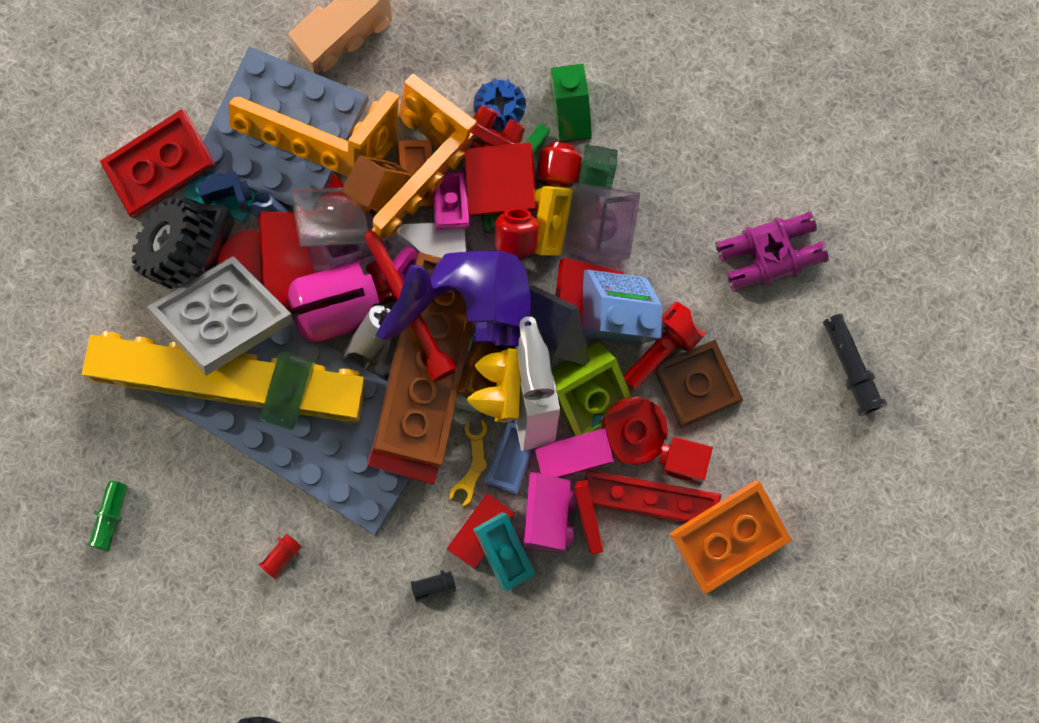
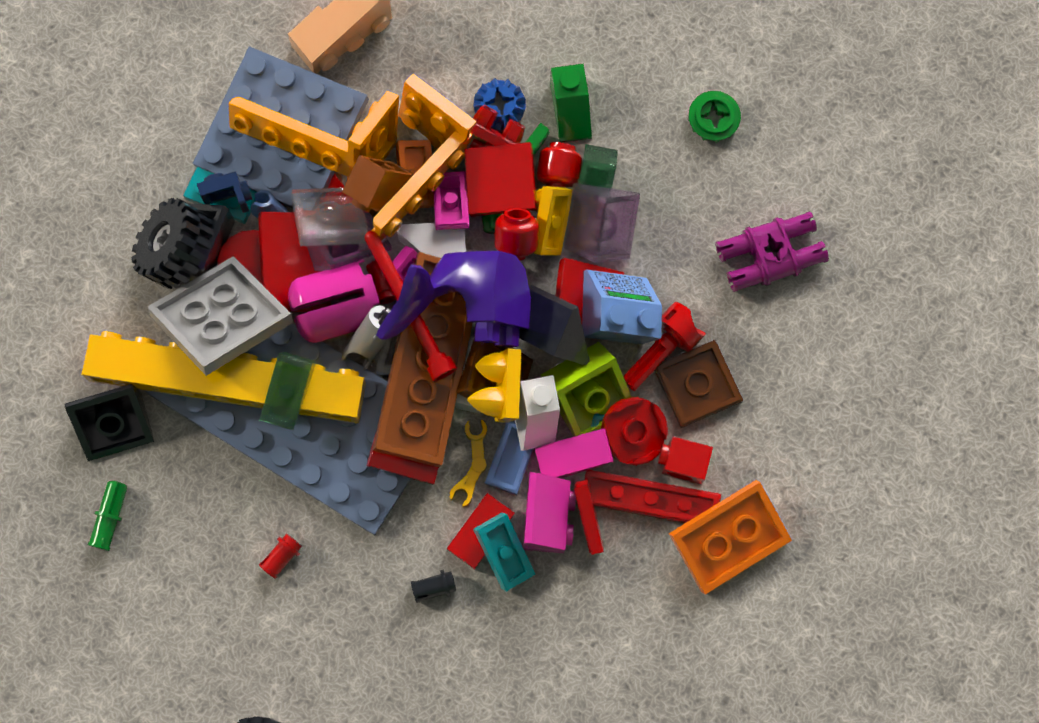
(110, 422): none -> black slope
(158, 163): red tile -> none
(534, 362): light grey piece -> none
(724, 106): none -> green gear
(859, 379): black pin -> none

